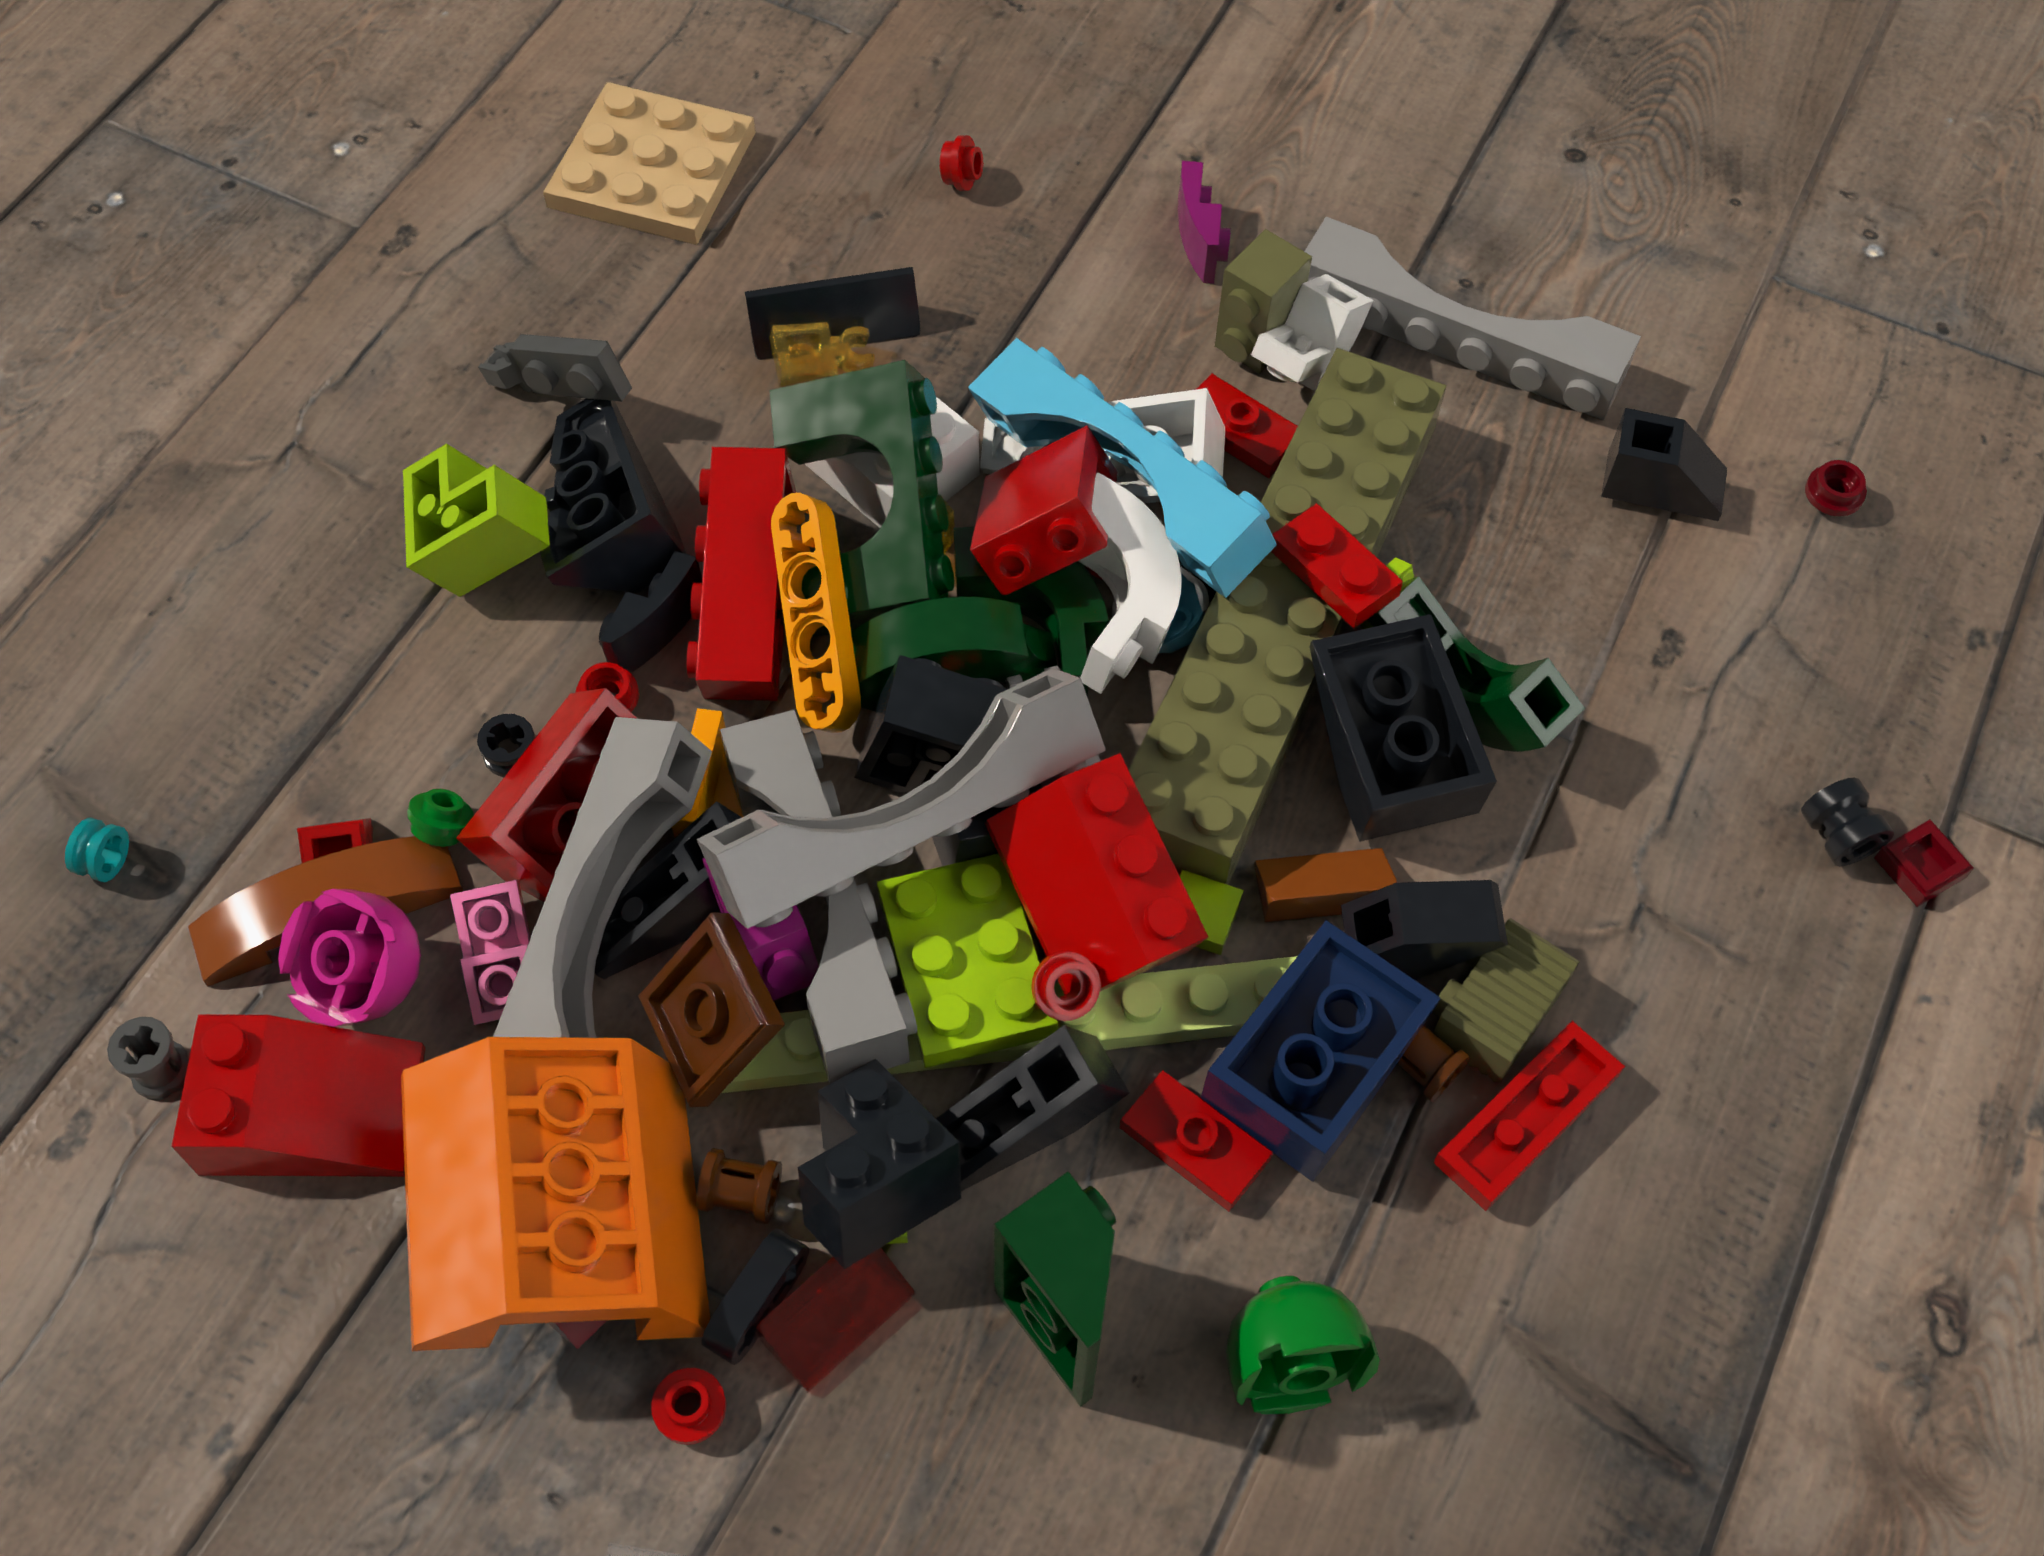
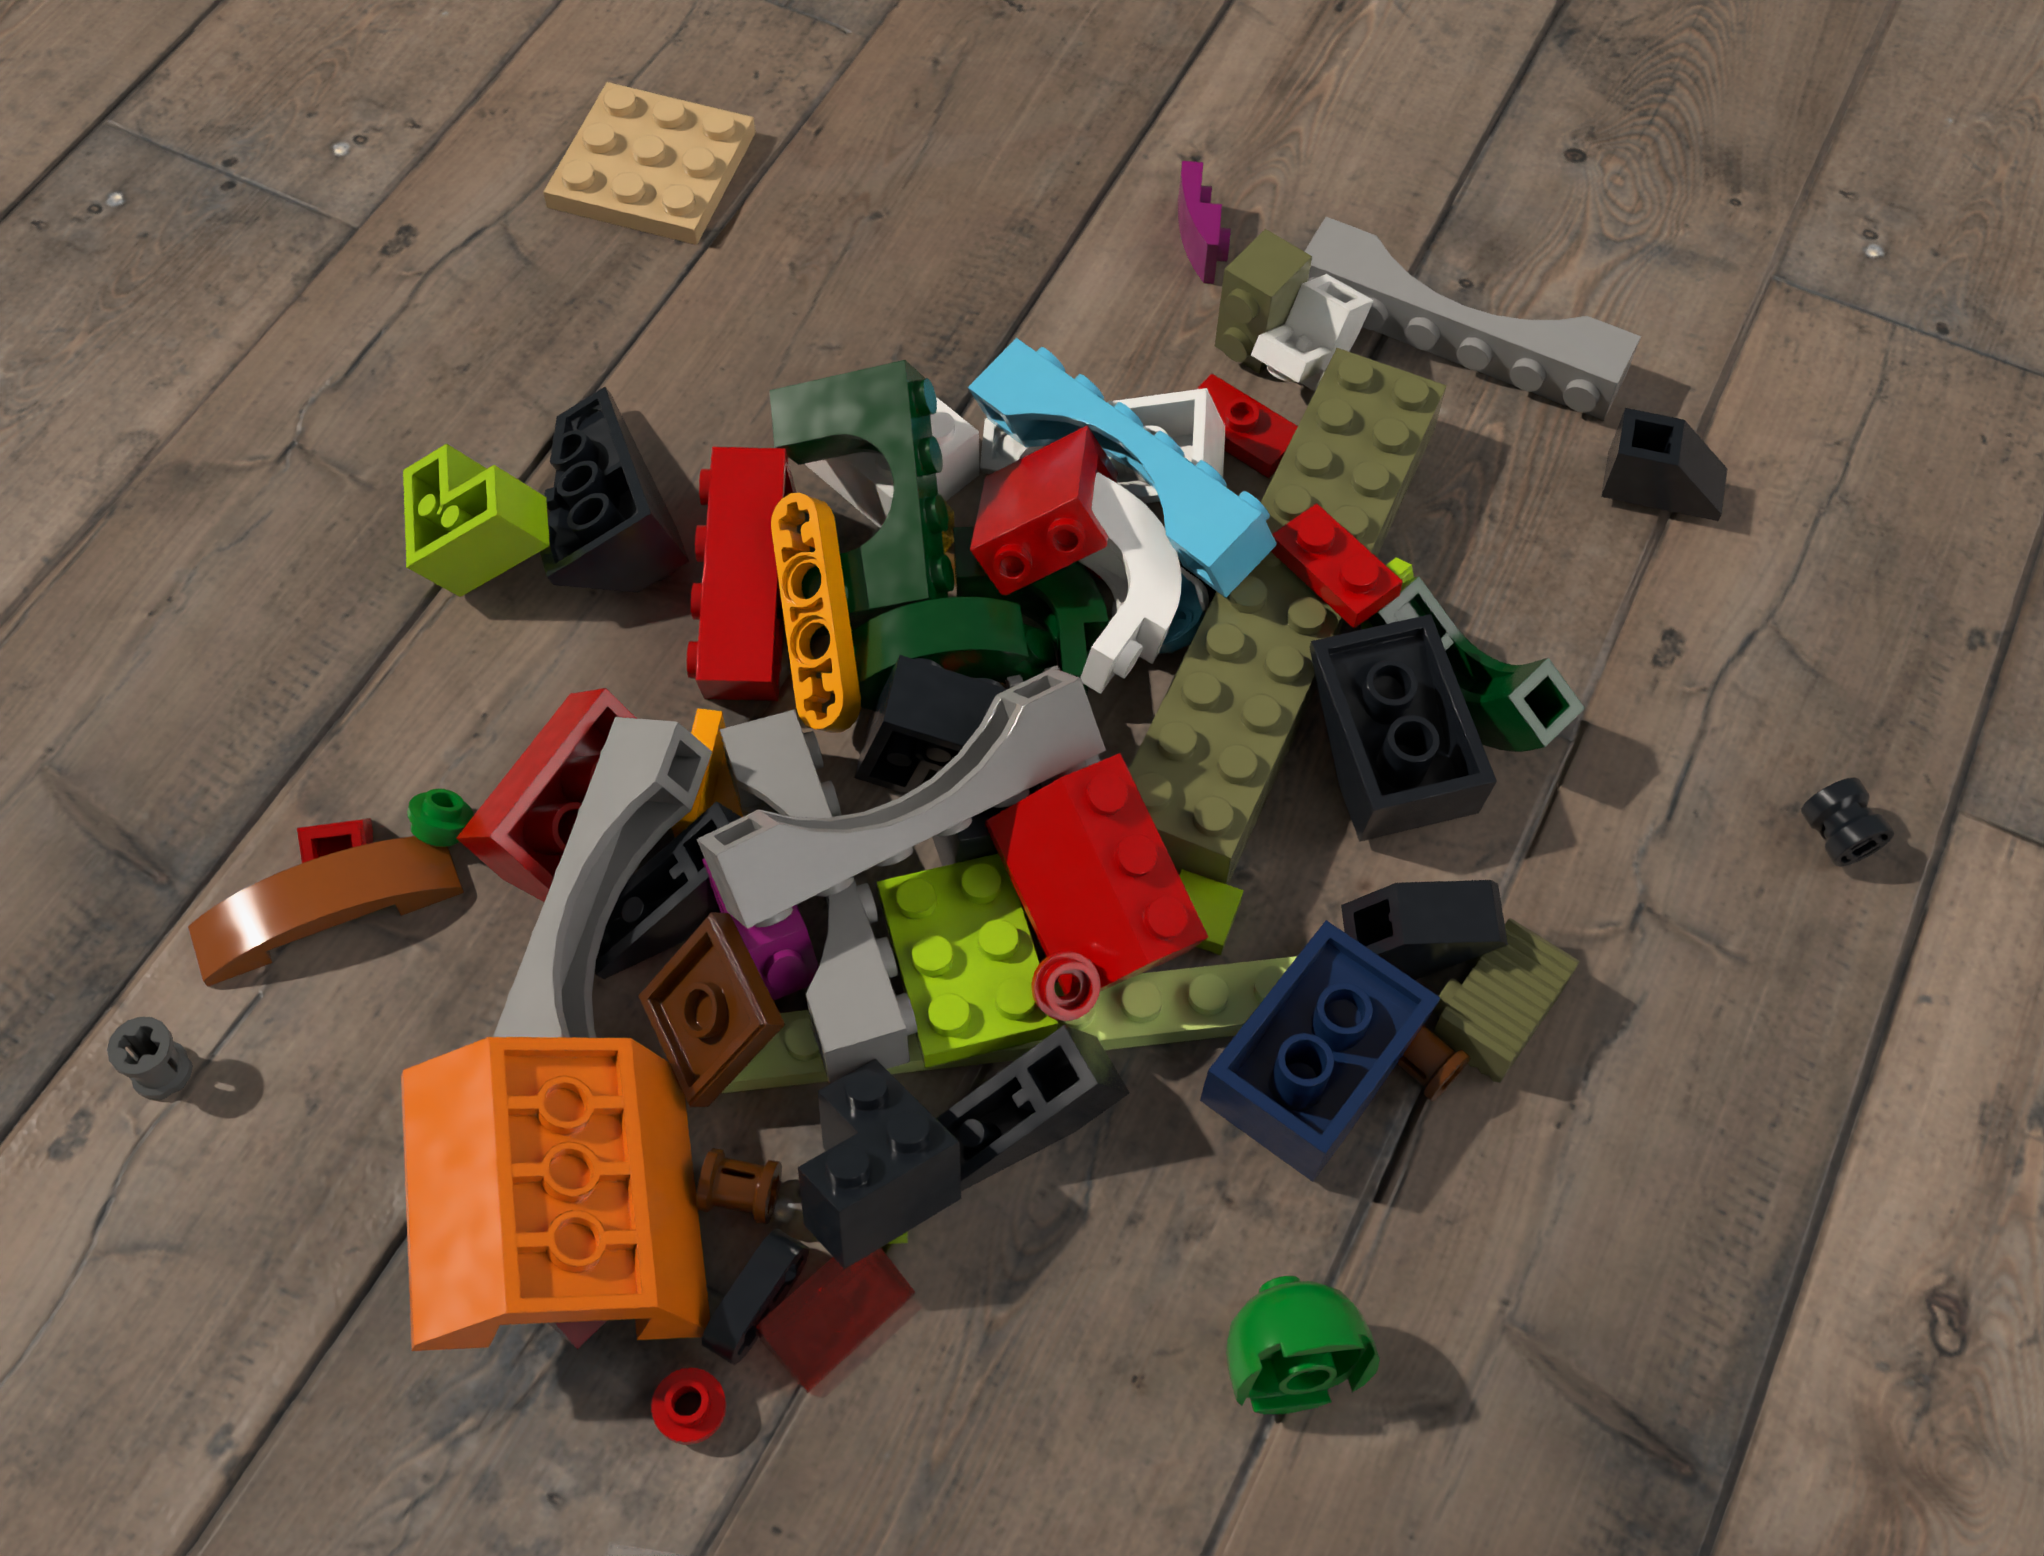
(97, 849): teal bush -> none
(292, 1099): red slope -> none
(349, 957): dark pink cylinder -> none
(493, 944): bright pink slope -> none
(499, 729): black bush -> none
(558, 367): dark grey hinge -> none
(613, 678): red plate -> none
(648, 624): black slope -> none
(811, 353): clear yellow plate -> none
(875, 300): black slope -> none
(961, 163): red plate -> none
(1055, 1276): dark green slope -> none
(1195, 1140): red plate -> none
(1319, 882): dark orange slope -> none
(1528, 1115): red plate -> none
(1836, 488): dark red plate -> none
(1923, 863): dark red tile -> none

